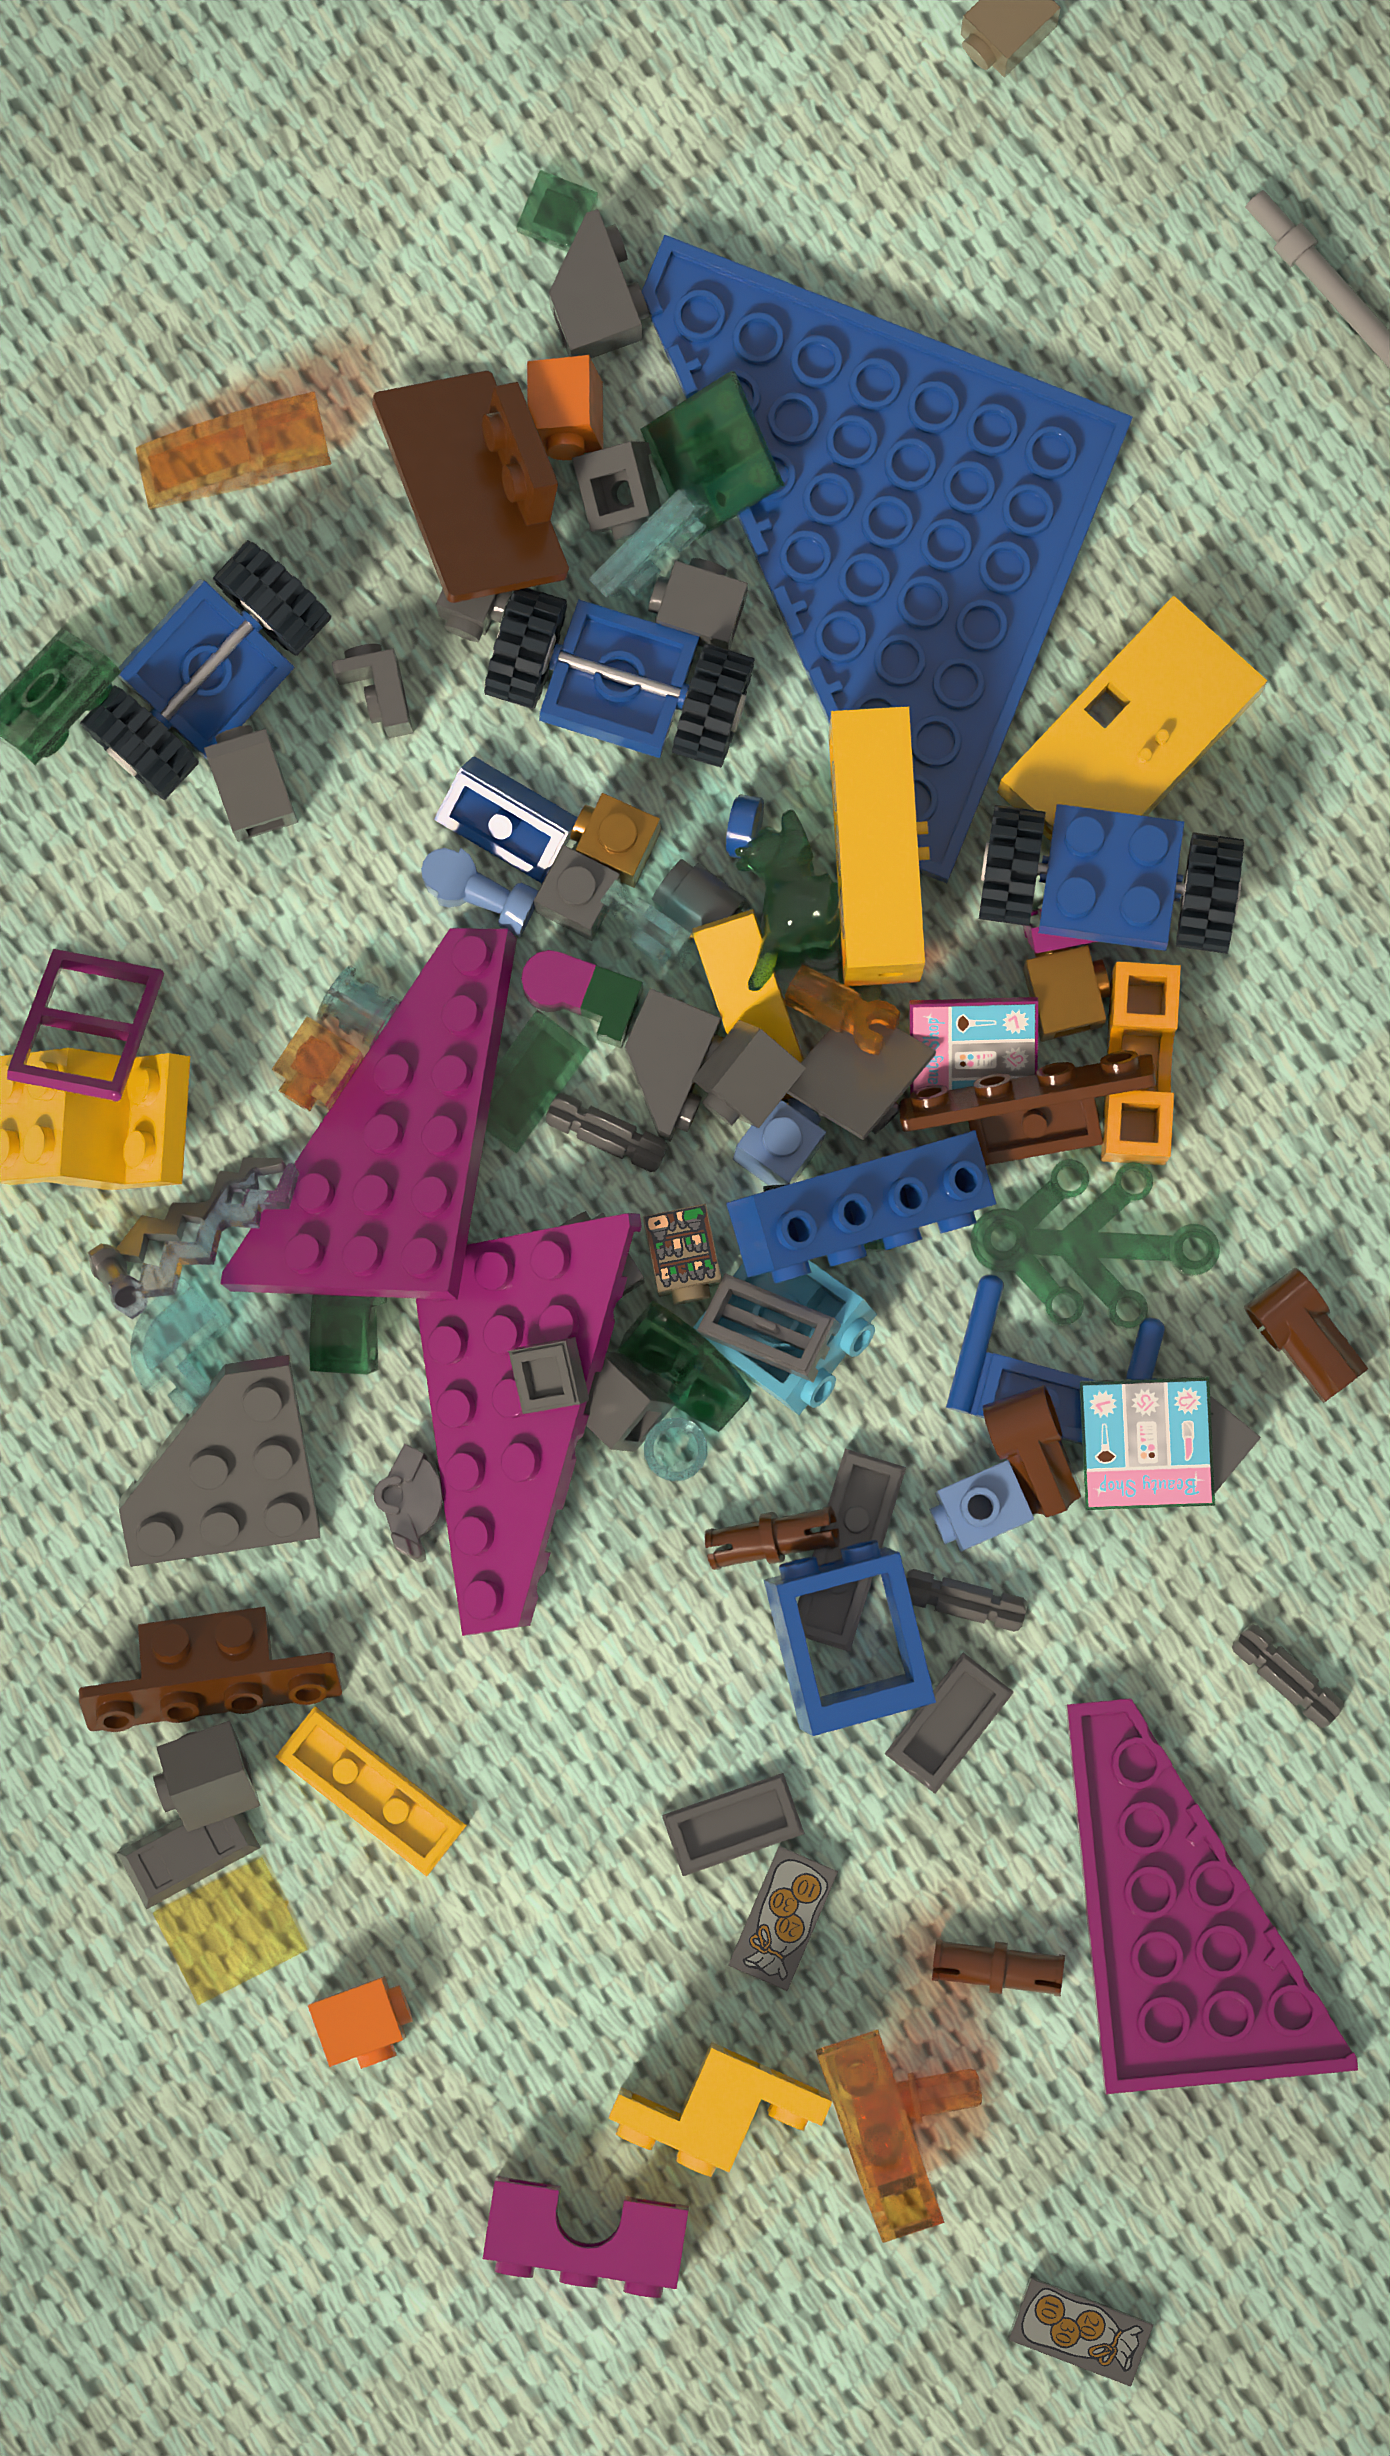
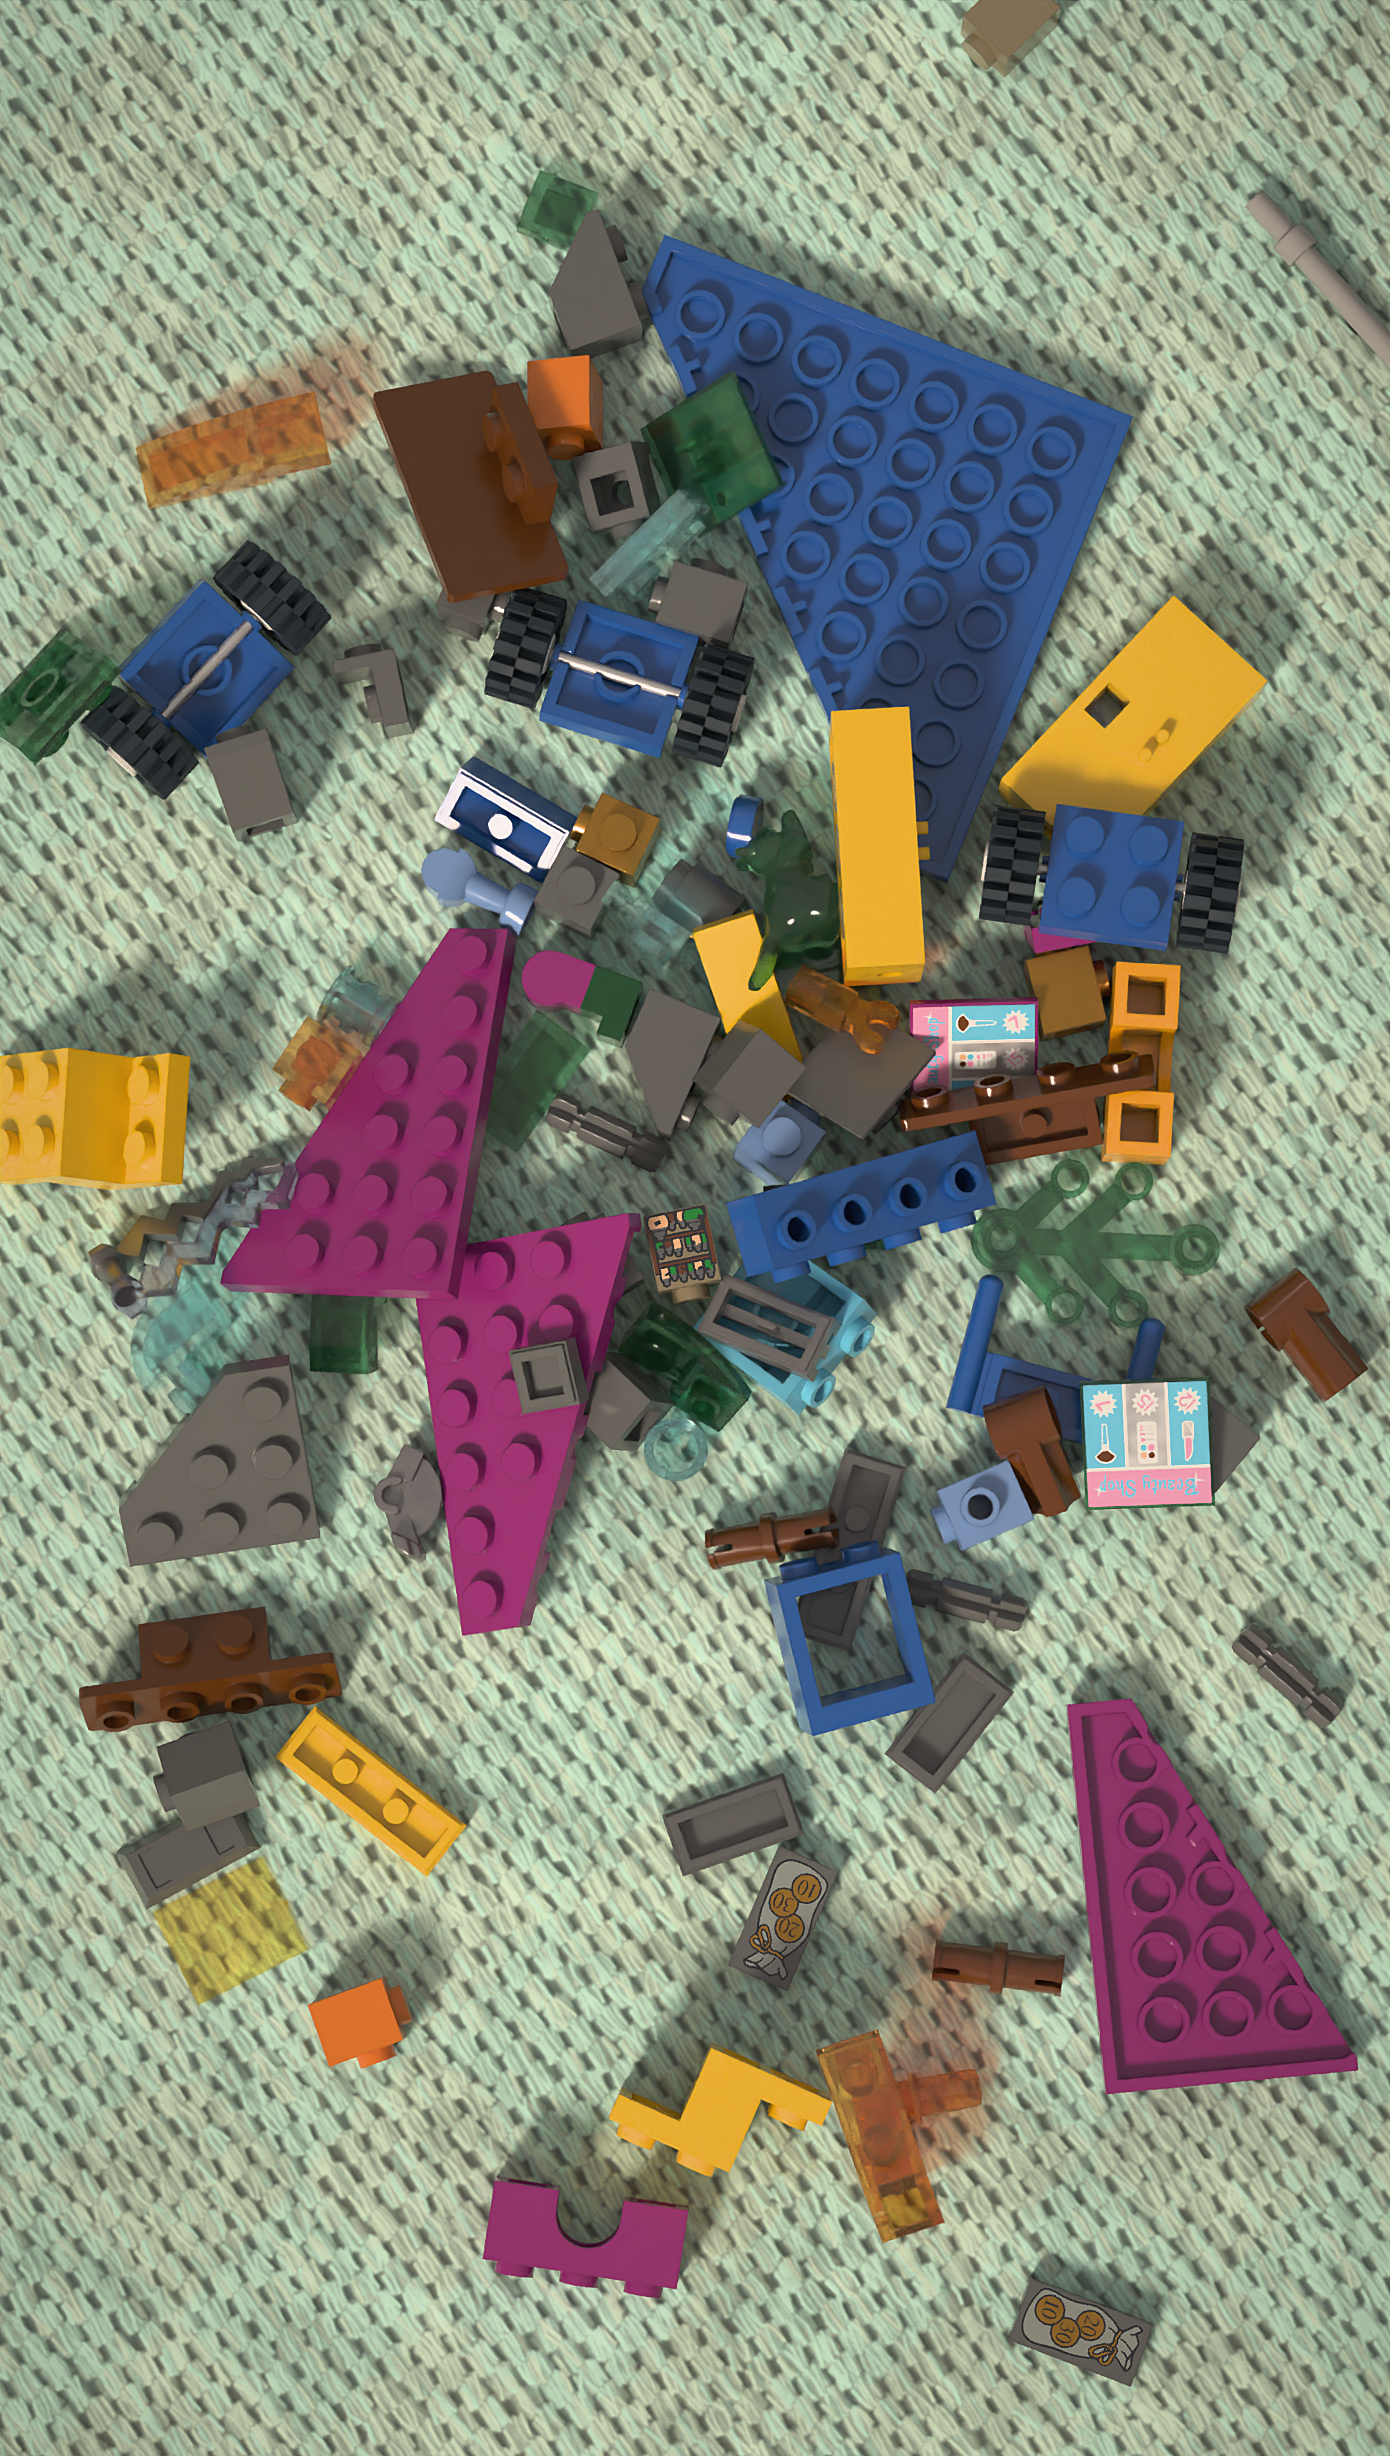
(42, 1015): magenta window -> none

